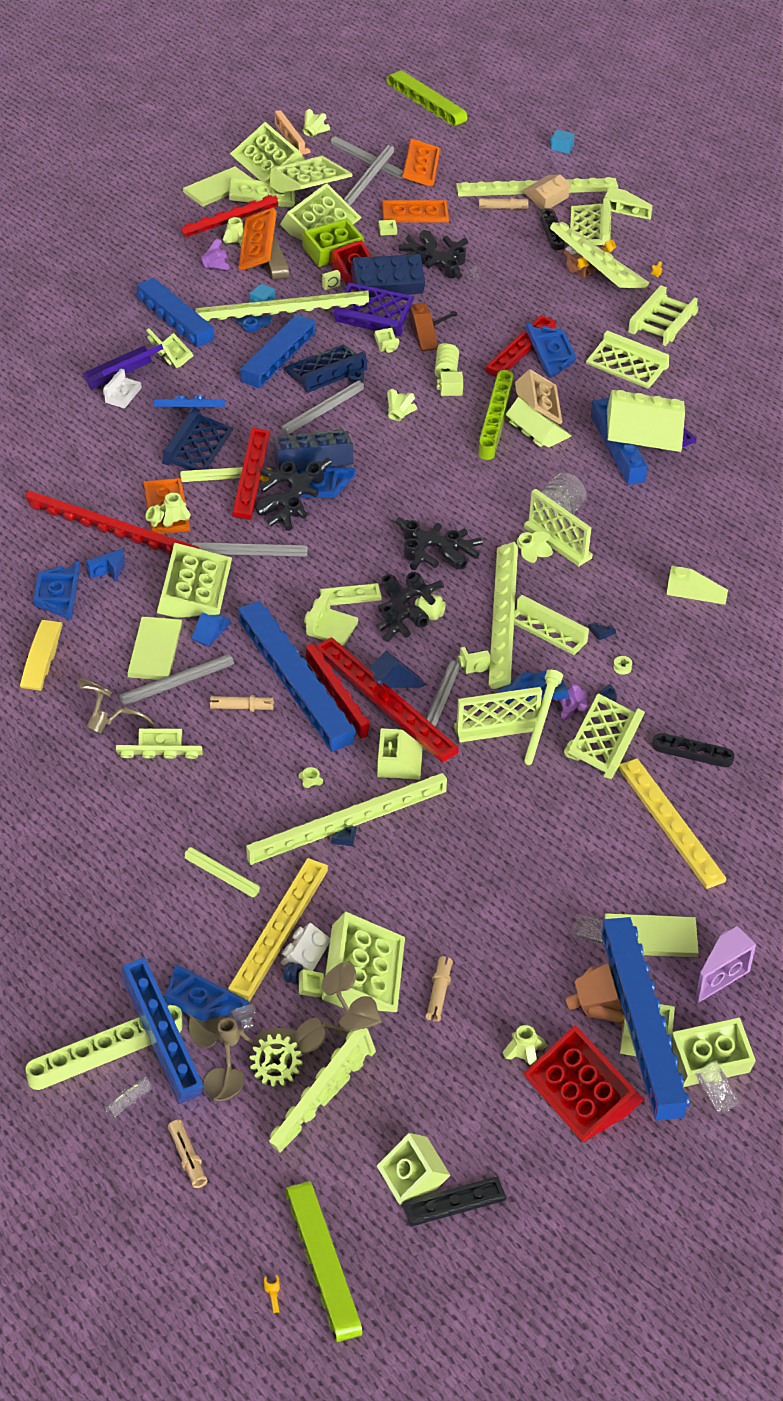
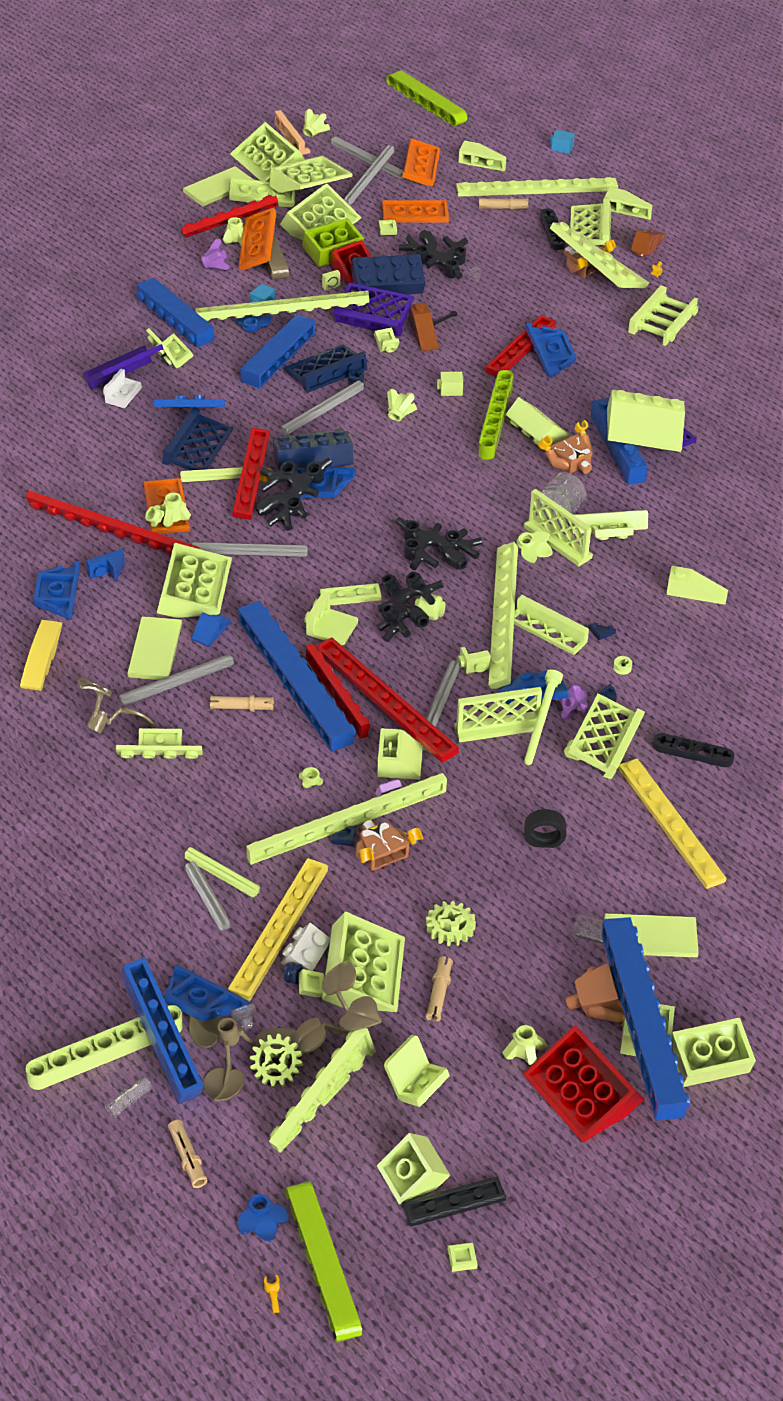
(207, 896): none -> light grey axle
(262, 1221): none -> blue plate
(384, 844): none -> nougat torso
(388, 787): none -> lavender tile
(394, 673): dark blue slope -> none
(412, 1074): none -> yellowish green bracket
(446, 359): yellowish green piece -> none
(450, 923): none -> yellowish green gear
(462, 1257): none -> yellowish green tile
(481, 156): none -> yellowish green slope
(539, 394): tan slope -> none
(542, 818): none -> black tyre
(548, 191): tan slope -> none
(570, 453): none -> nougat torso
(614, 523): none -> yellowish green bracket
(634, 351): yellowish green fence -> none
(646, 241): none -> dark orange slope
(717, 1087): clear slope -> none
(727, 962): lavender slope -> none

